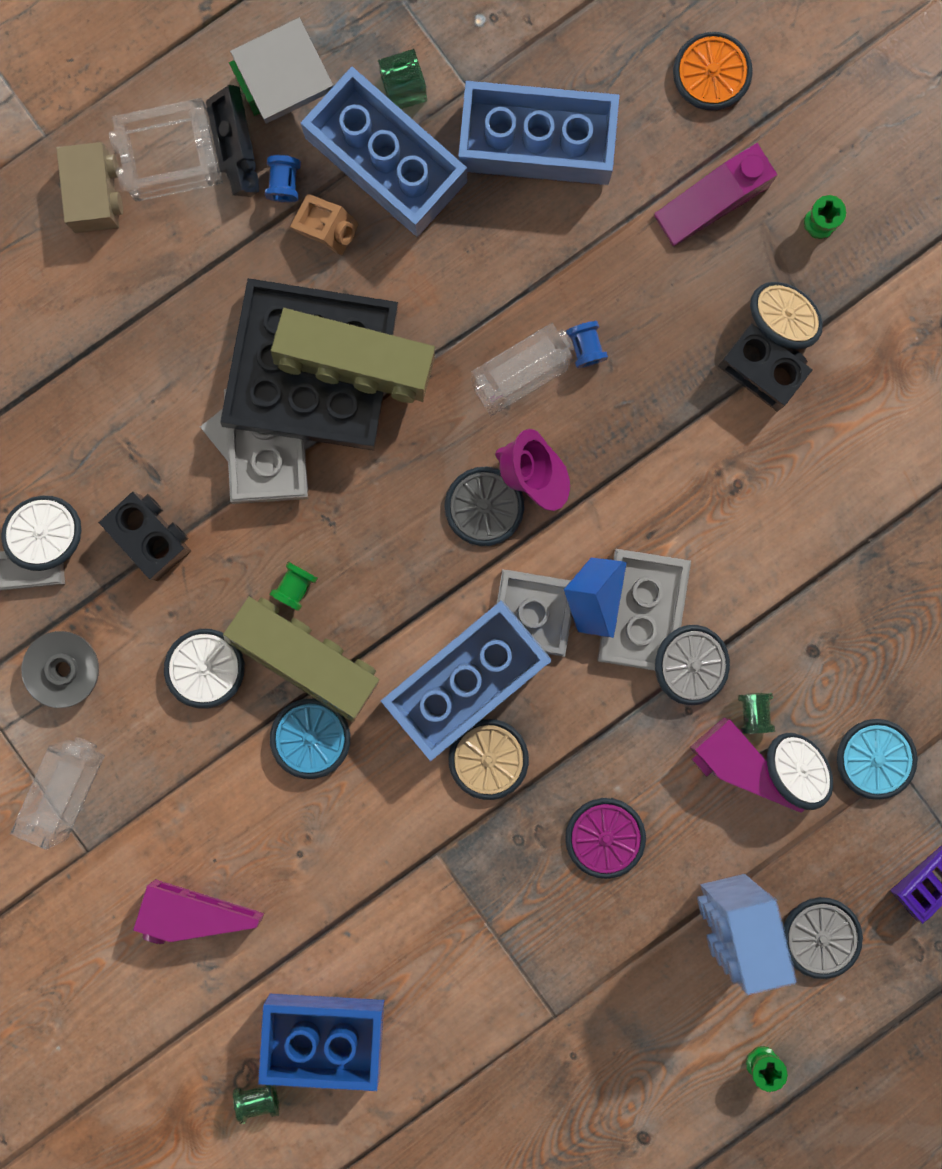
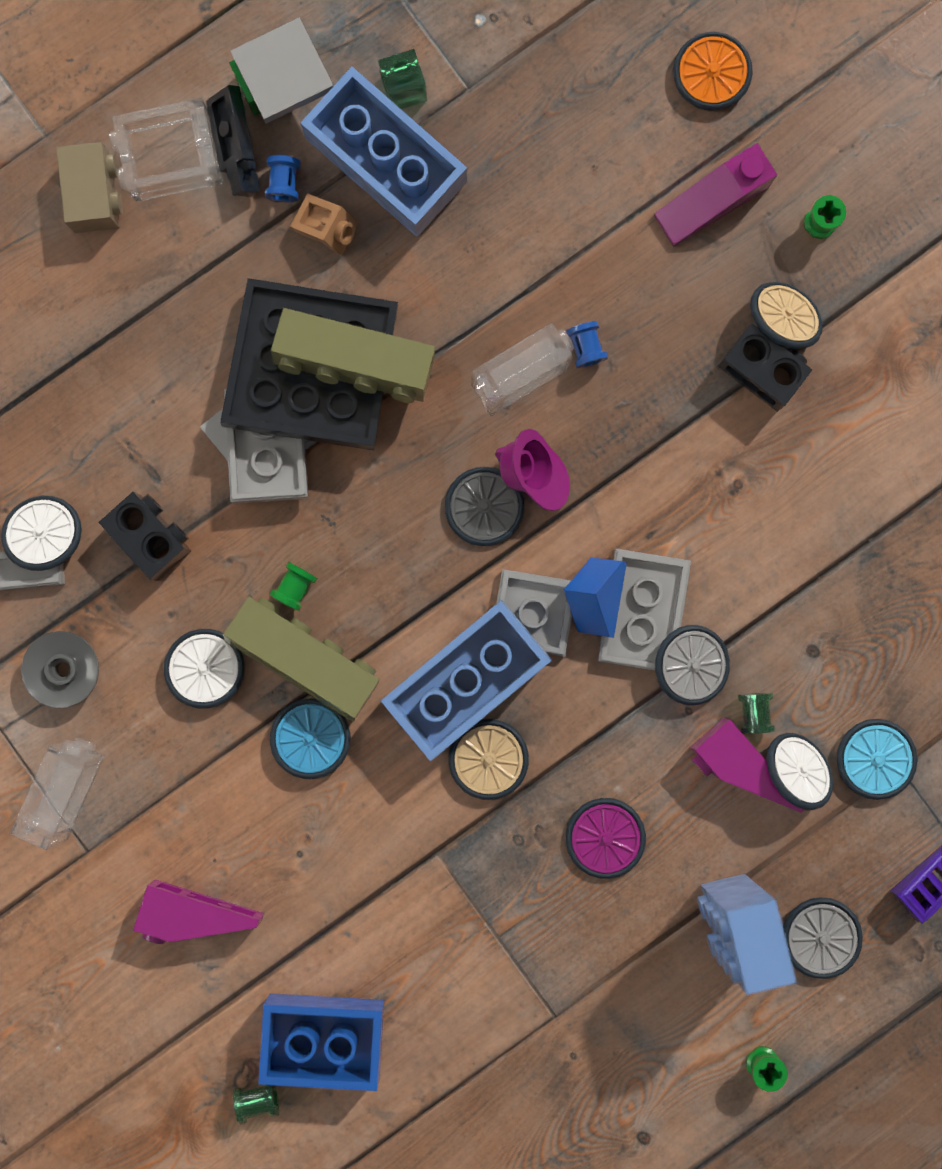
(538, 132): medium blue brick -> none

